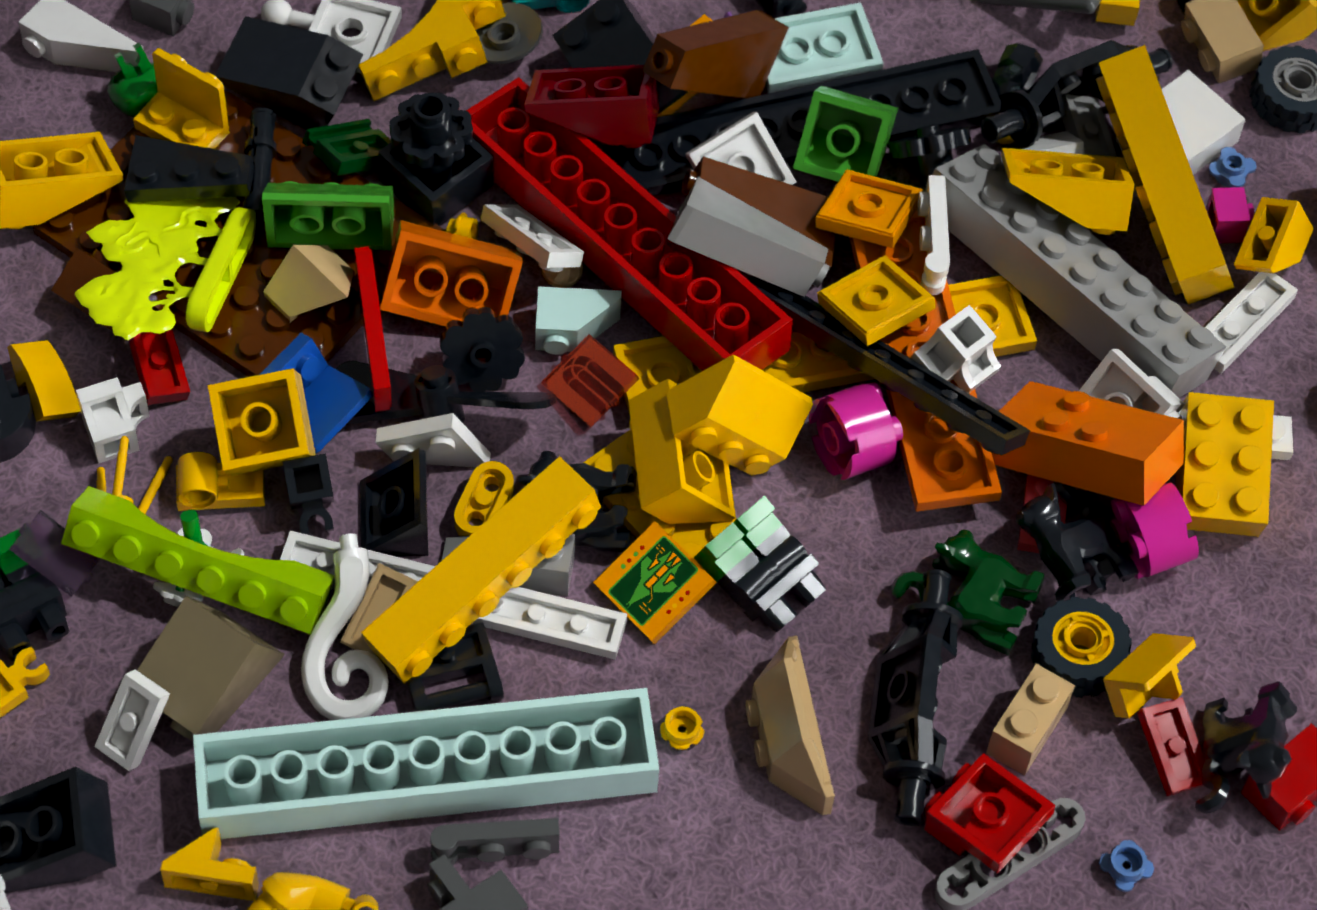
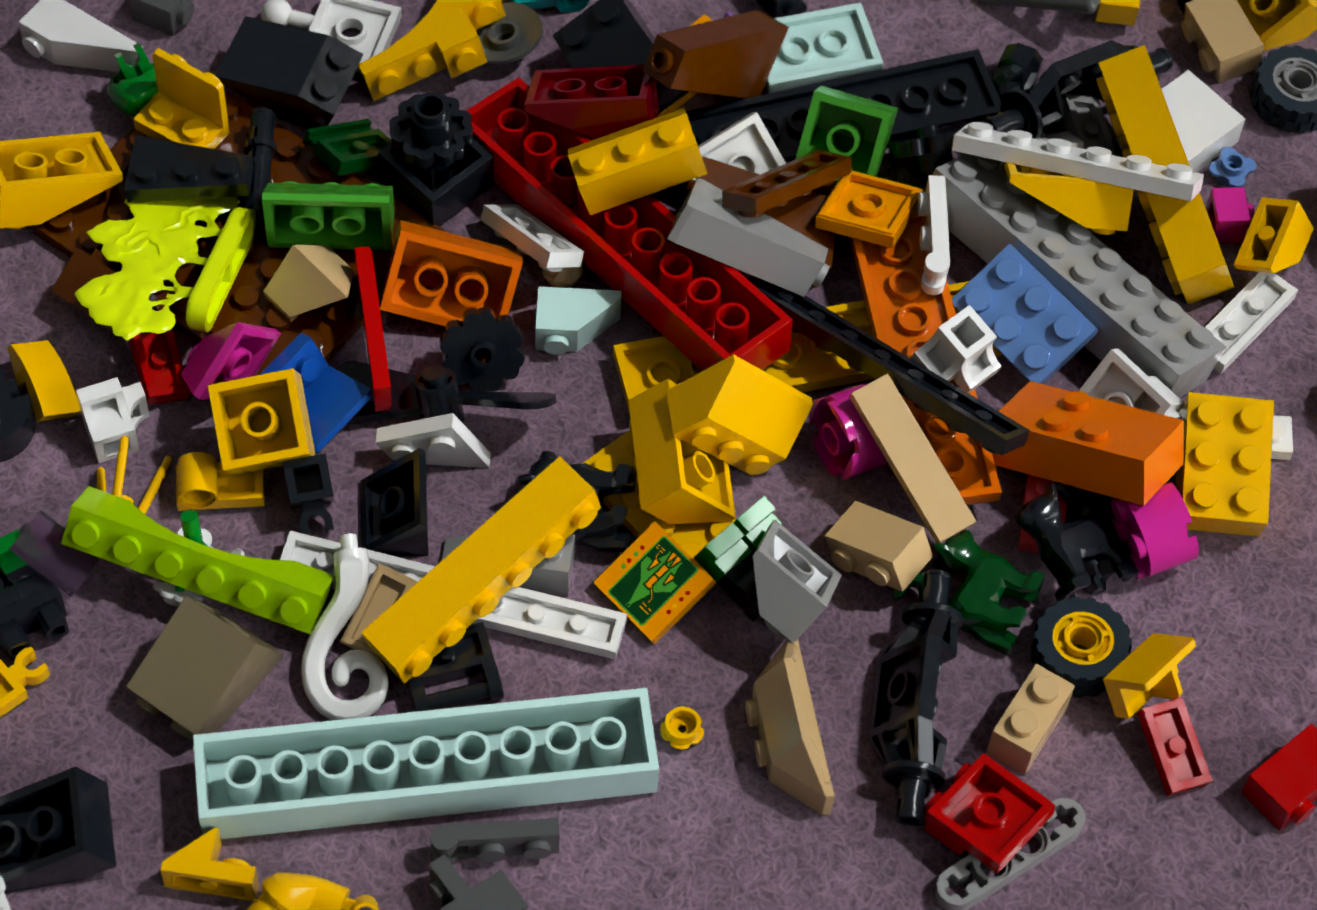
(132, 720): white plate -> none
(228, 356): none -> dark pink slope
(463, 226): yellow plate -> none
(477, 501): yellow plate -> none
(590, 380): clear red piece -> none
(636, 161): none -> yellow slope
(785, 183): none -> reddish brown plate
(791, 582): none -> light grey slope
(876, 300): yellow tile -> none
(878, 546): none -> tan brick
(912, 459): none -> tan tile
(1030, 317): none -> medium blue plate
(1092, 164): none -> white plate
(1129, 853): medium blue plate -> none
(1246, 743): black animal -> none

